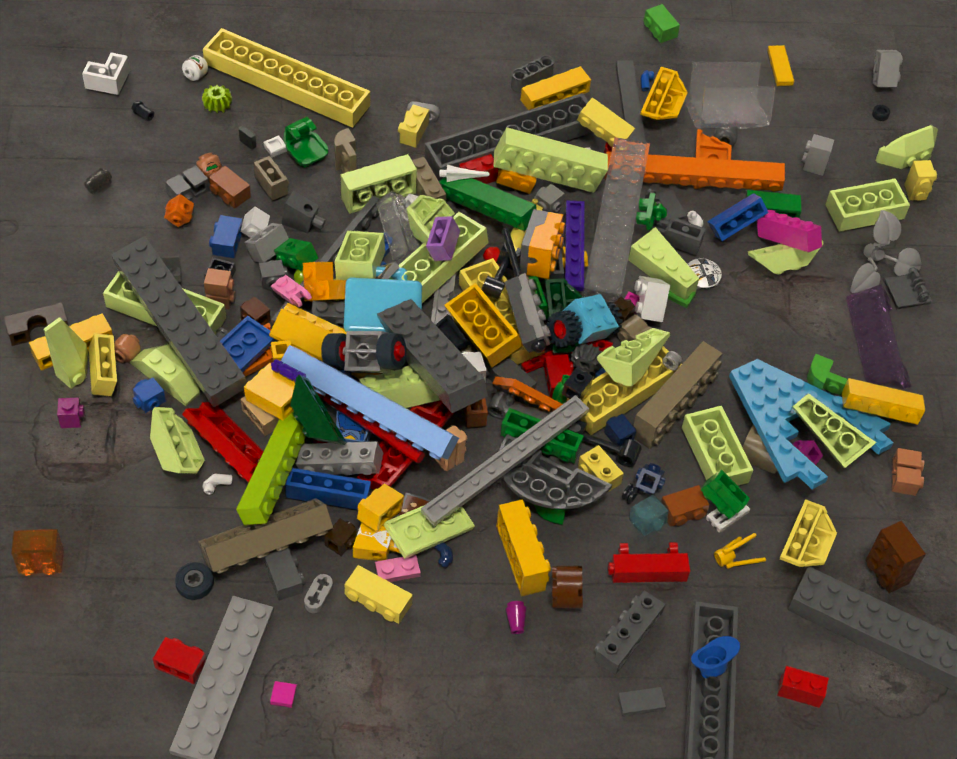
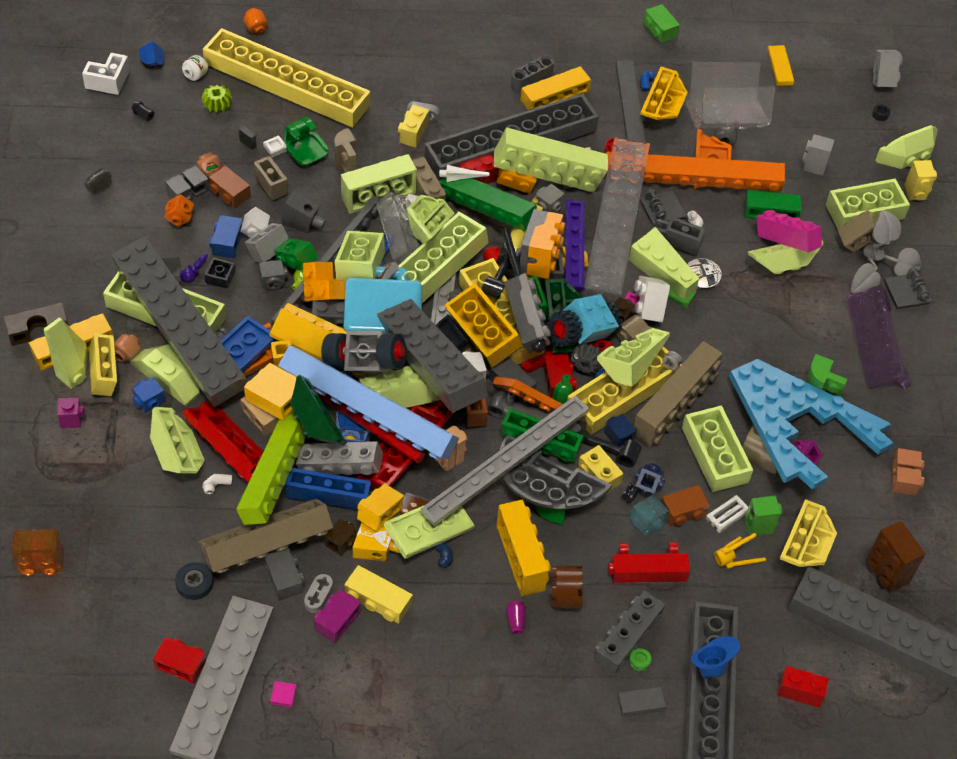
(151, 54): none -> blue brick
(188, 275): none -> dark purple bar
(220, 286): nougat piece -> none
(255, 21): none -> orange head
(256, 310): reddish brown brick -> none
(286, 370): dark purple axle -> none
(290, 290): bright pink hinge -> none
(337, 615): none -> magenta brick
(398, 568): bright pink plate -> none
(443, 238): medium lavender brick -> none
(577, 384): black brick -> none
(604, 122): light yellow brick -> none
(640, 659): none -> bright green tile
(652, 211): green hips -> none
(724, 494): green brick -> none
(738, 216): blue brick -> none
(763, 515): none -> bright green brick
(835, 433): yellowish green wedge -> none
(858, 231): none -> dark tan brick
(883, 401): yellow brick -> none

